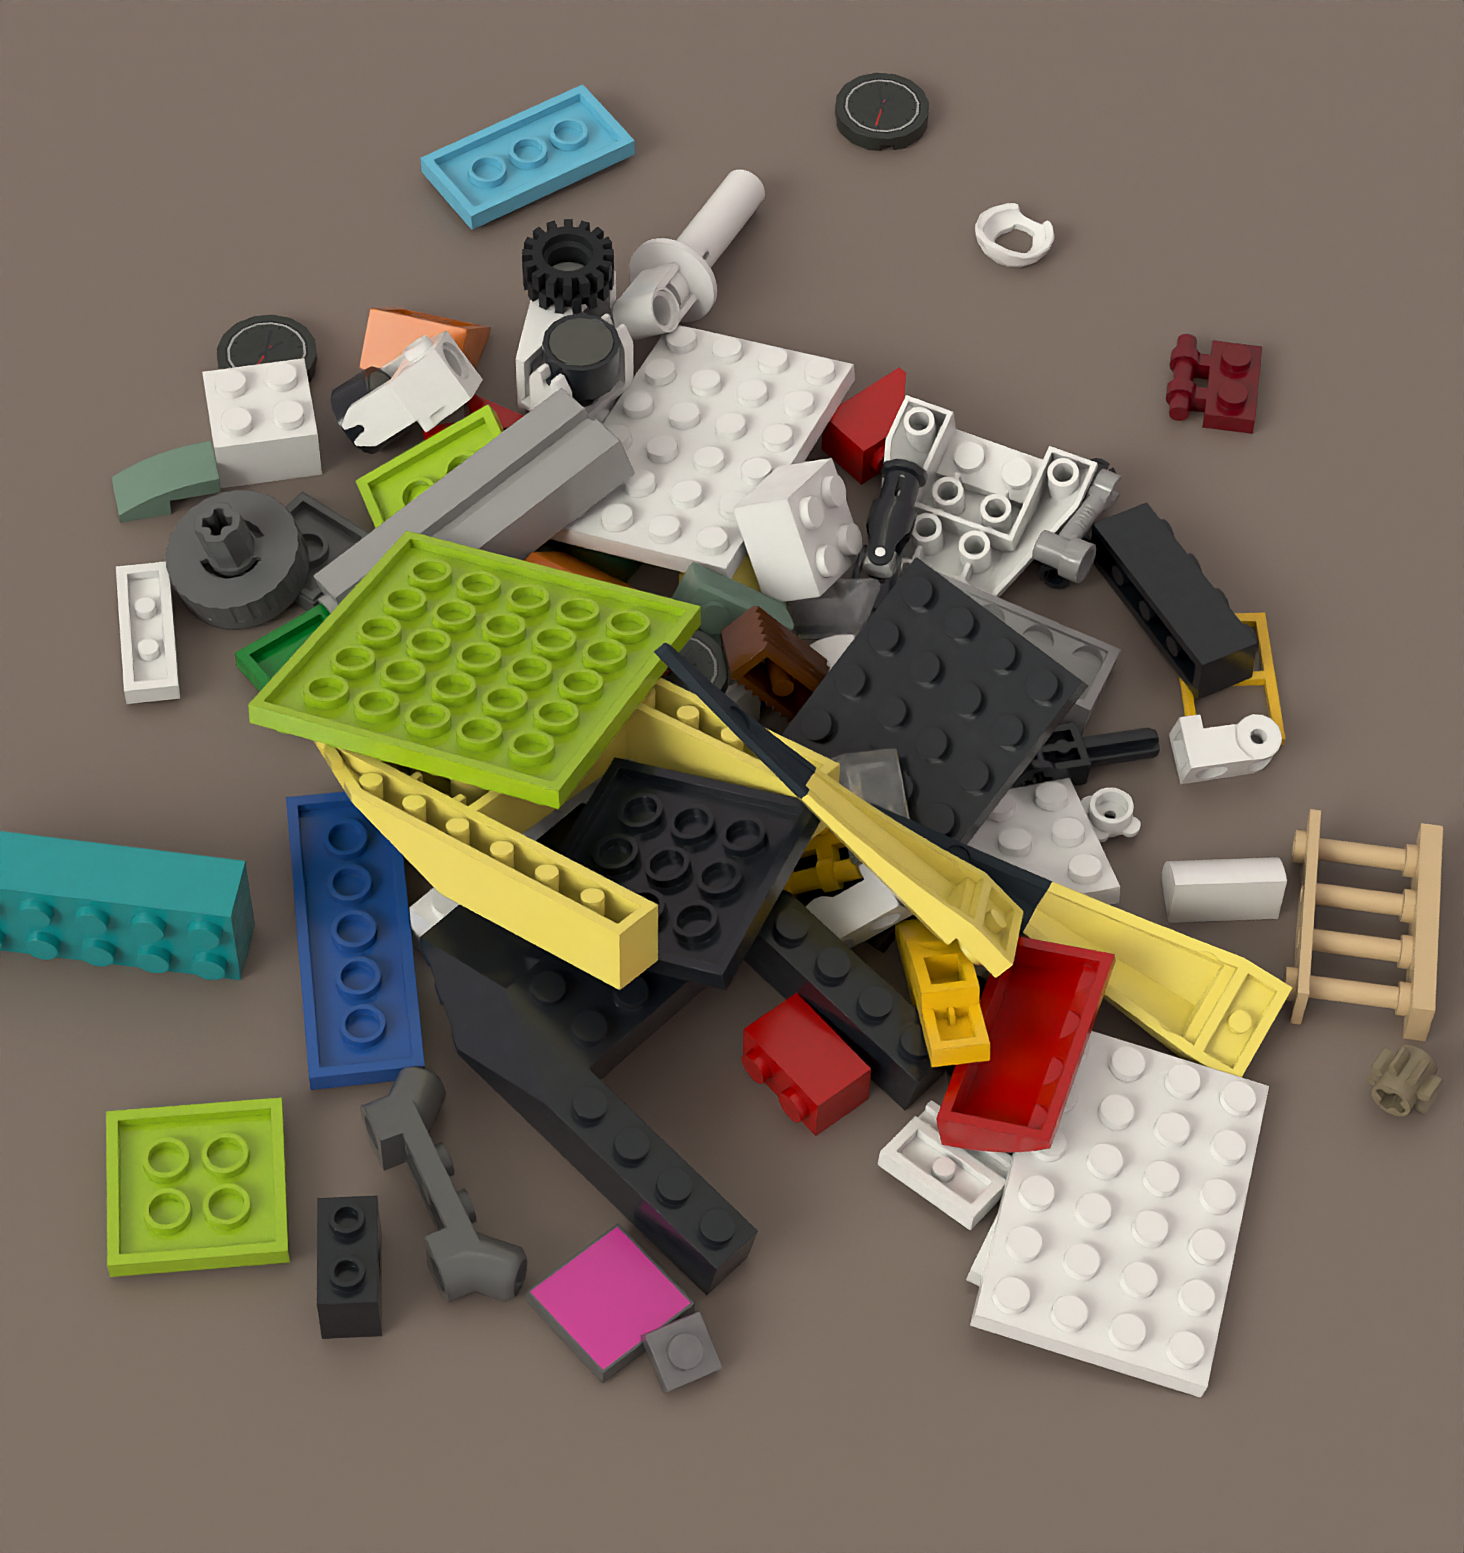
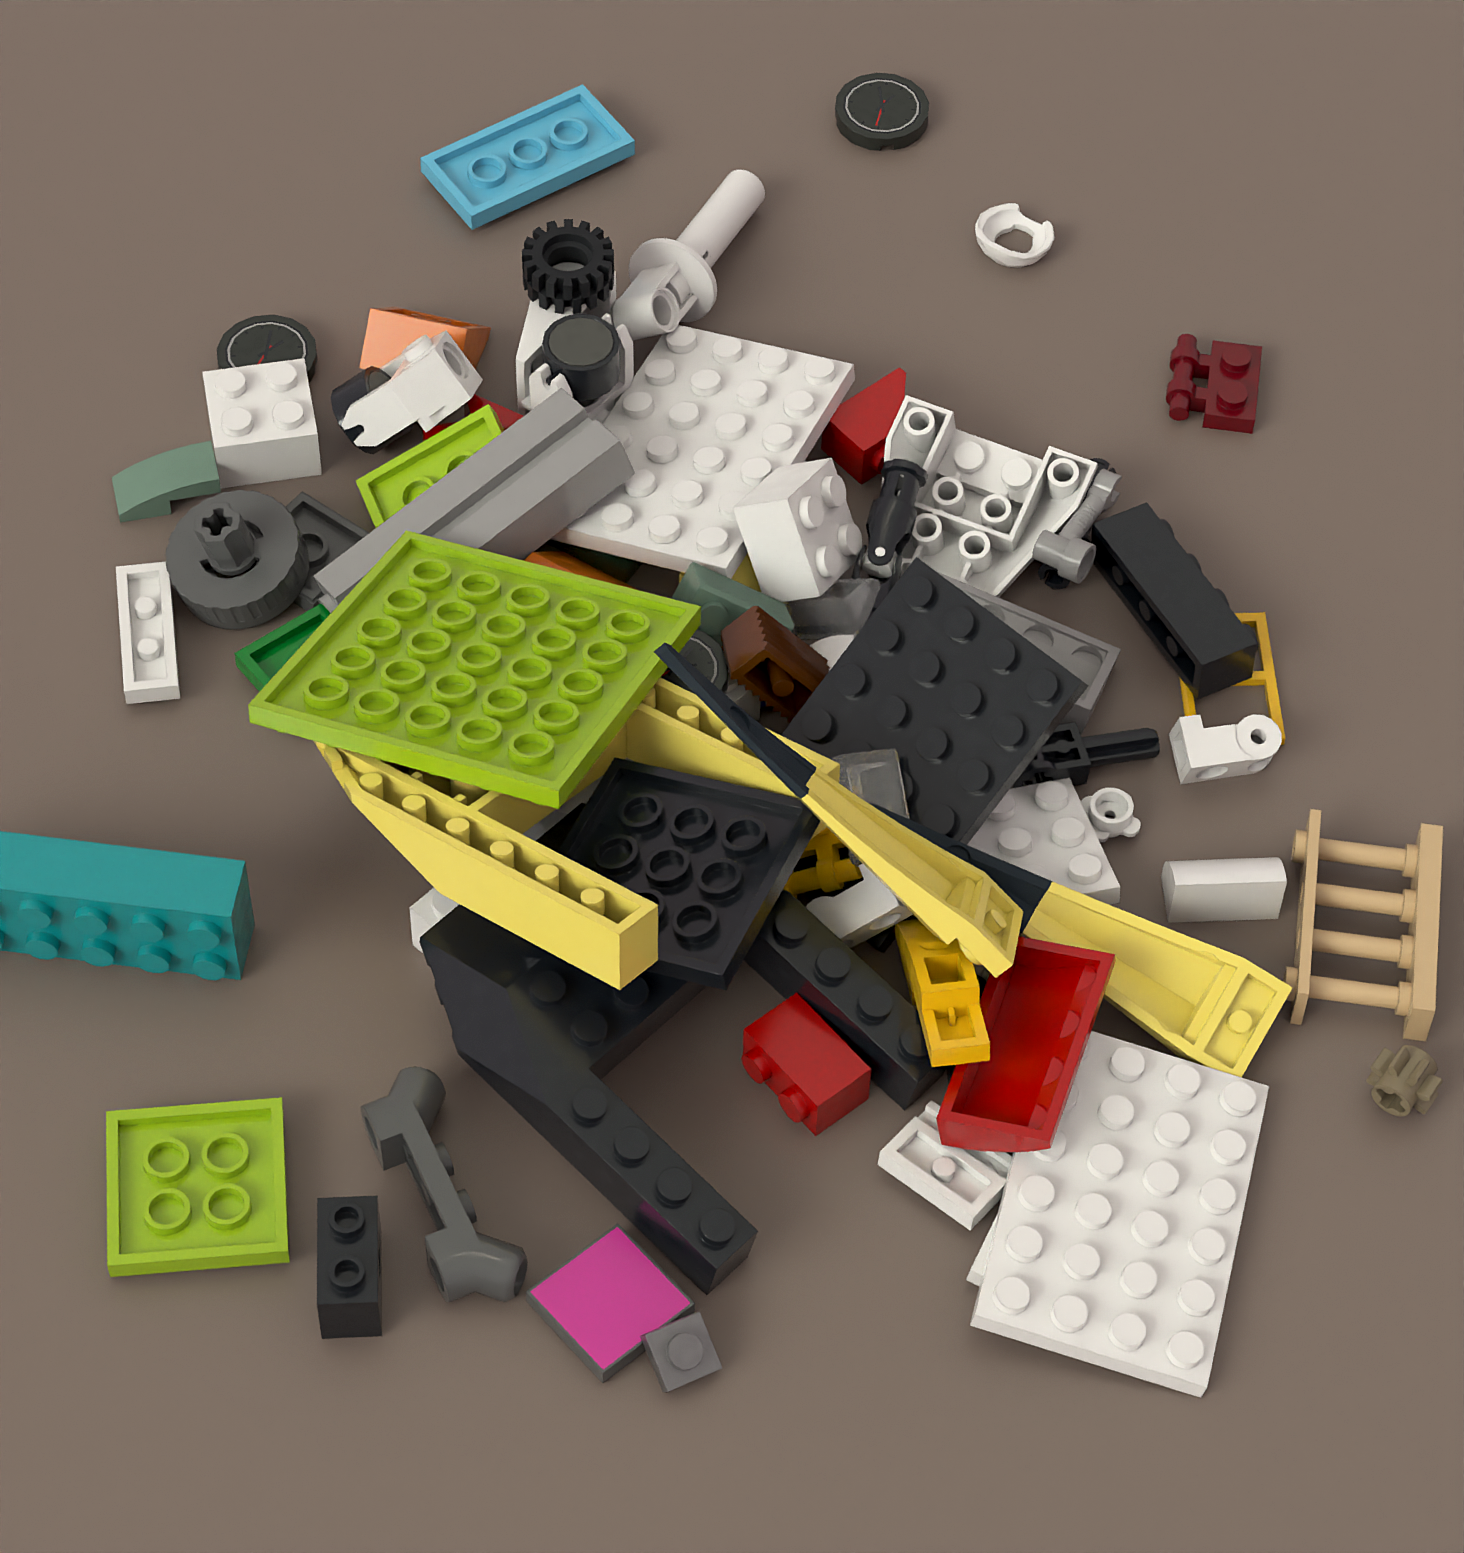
(352, 945): blue plate -> none

